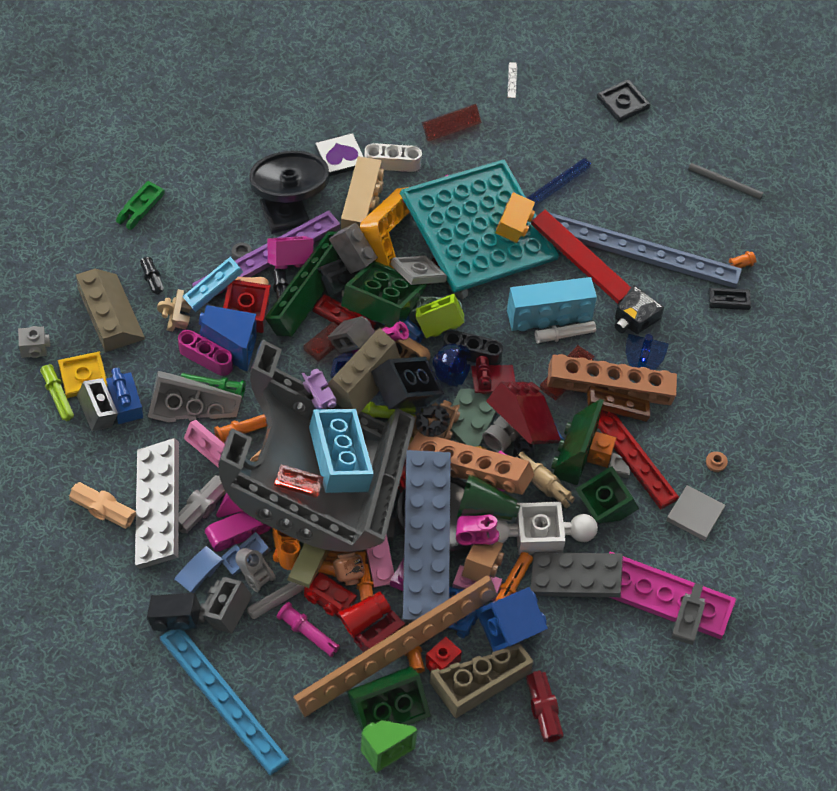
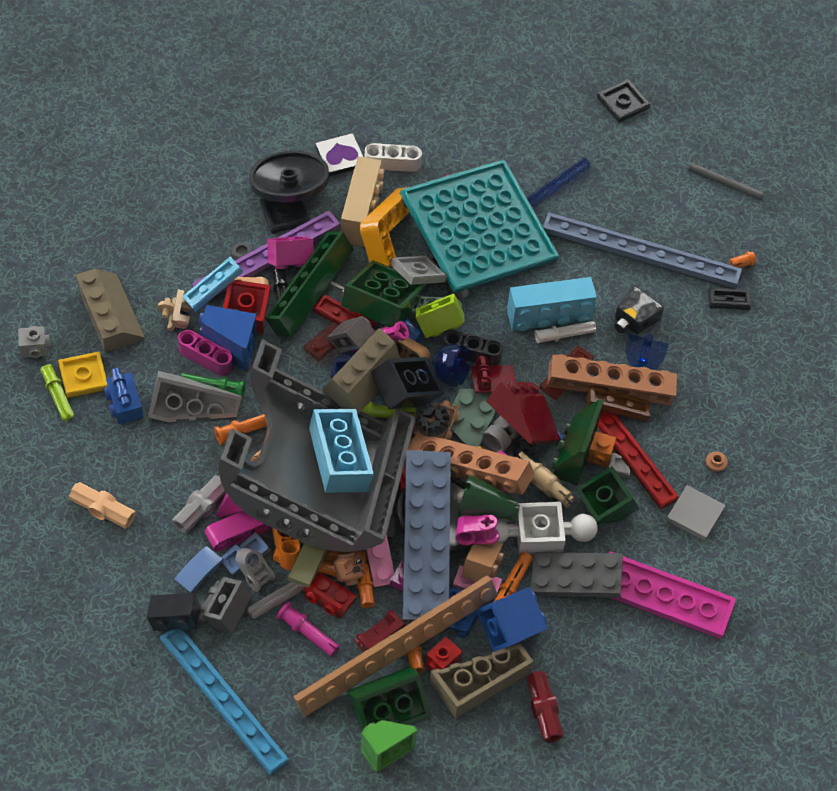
(97, 404): flat silver brick -> none
(140, 204): green hinge -> none
(152, 275): black axle -> none
(157, 504): plate -> none
(204, 441): bright pink plate -> none
(299, 481): clear red plate -> none
(313, 384): lavender hinge -> none
(335, 276): black plate -> none
(353, 248): flat silver brick -> none
(364, 613): red plant -> none
(451, 122): clear red plate -> none
(512, 80): white sticker -> none
(514, 218): light orange brick -> none
(581, 256): red tile -> none
(689, 616): dark grey hinge -> none

